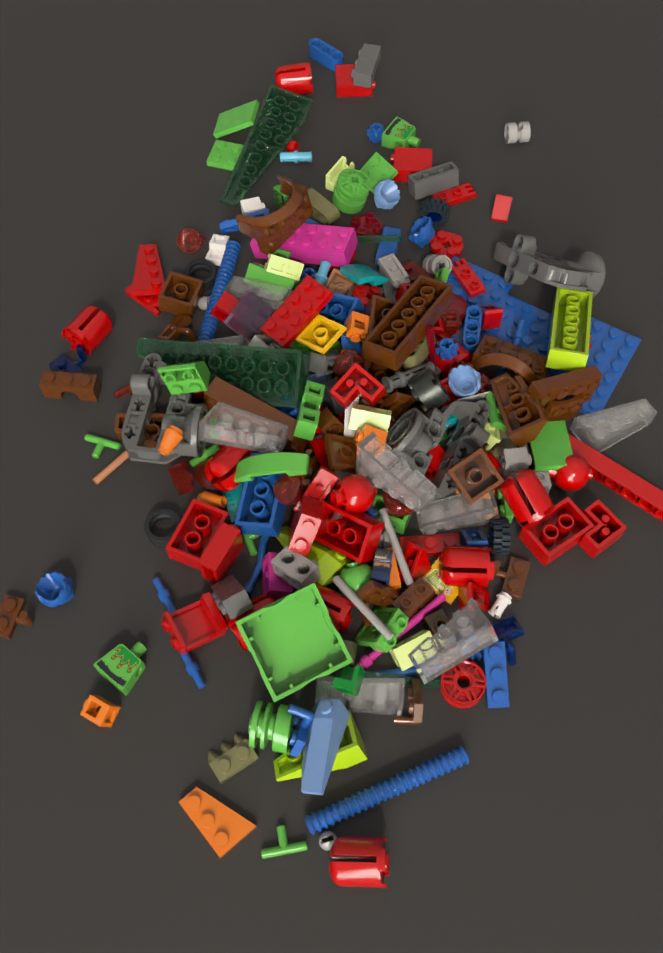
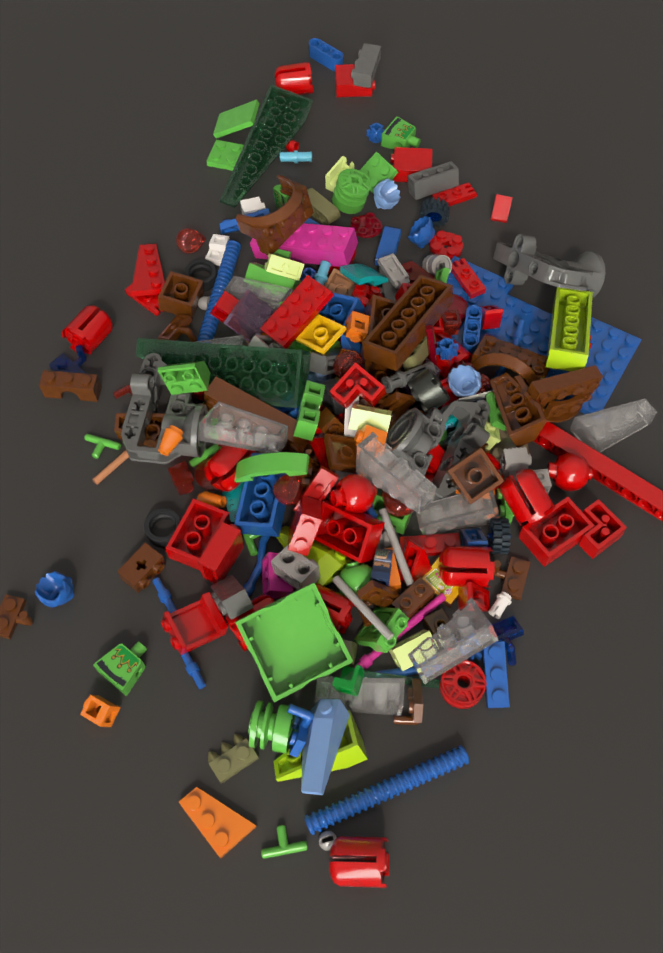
(145, 558): none -> reddish brown brick
(380, 238): clear green bar -> none
(517, 132): light grey wheel -> none
(551, 447): bright green tile -> none

